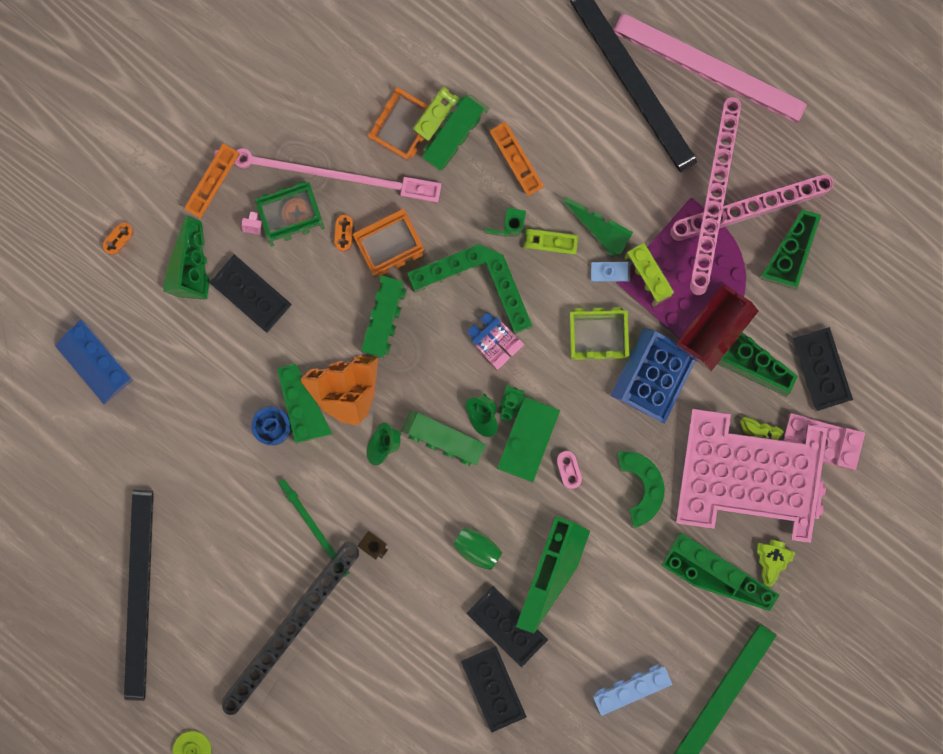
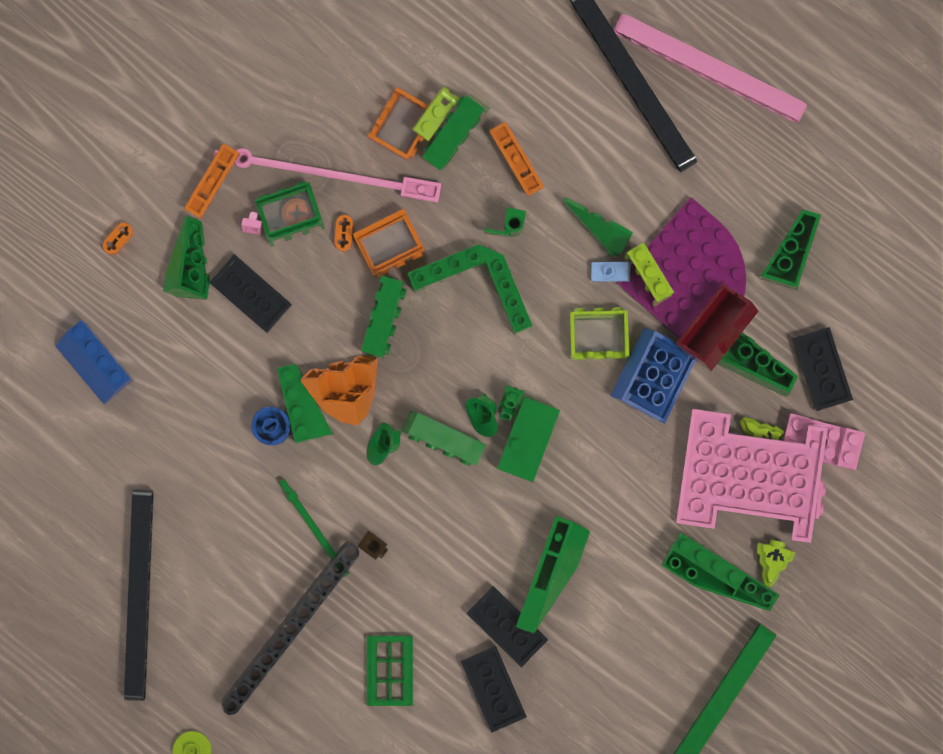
(407, 670): none -> green piece
(477, 548): green piece -> none
(491, 336): hips -> none
(551, 242): lime plate -> none
(569, 470): bright pink plate -> none
(632, 690): light blue brick -> none
(652, 486): green brick -> none
(715, 203): bright pink beam -> none
(760, 203): bright pink beam -> none

